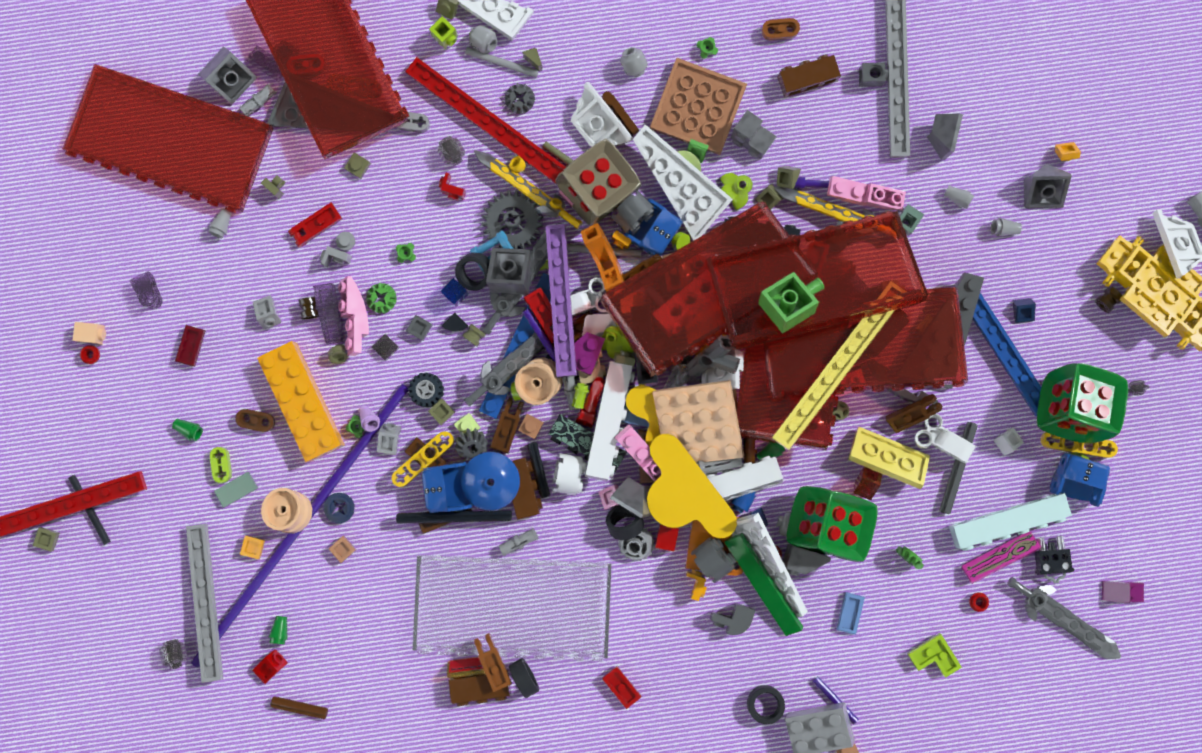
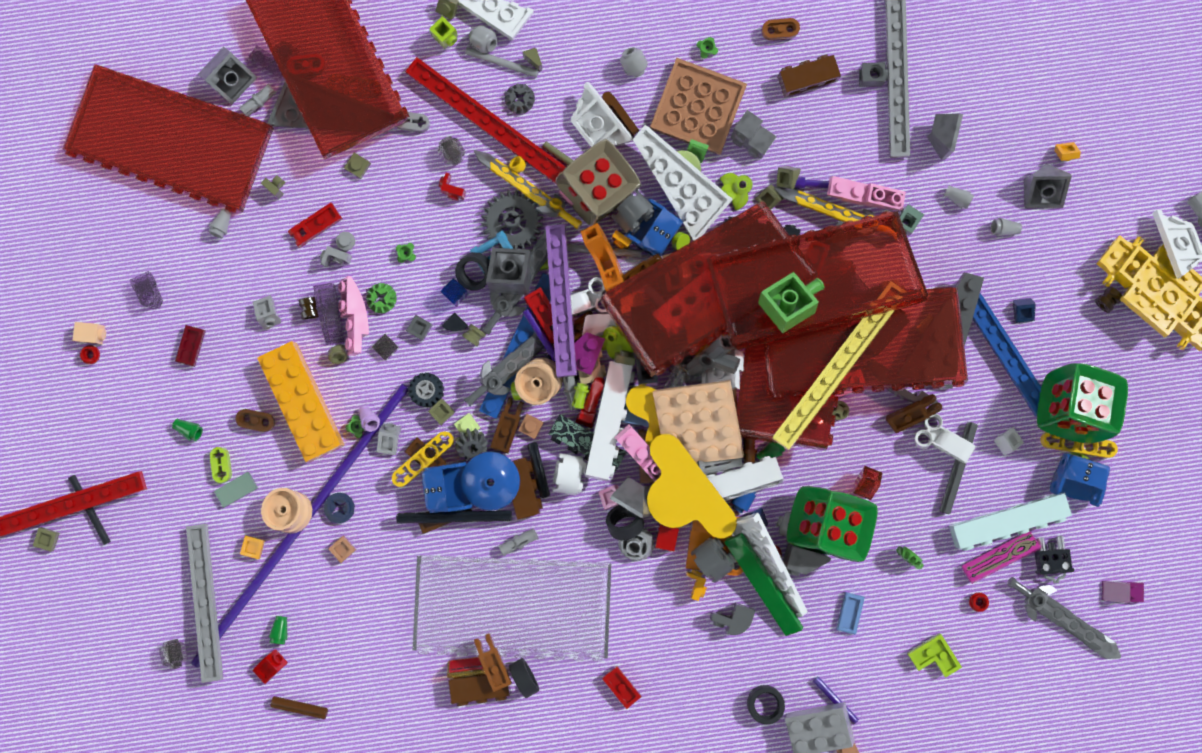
(889, 457): light yellow plate -> none
(1137, 387): clear smoke plate -> none

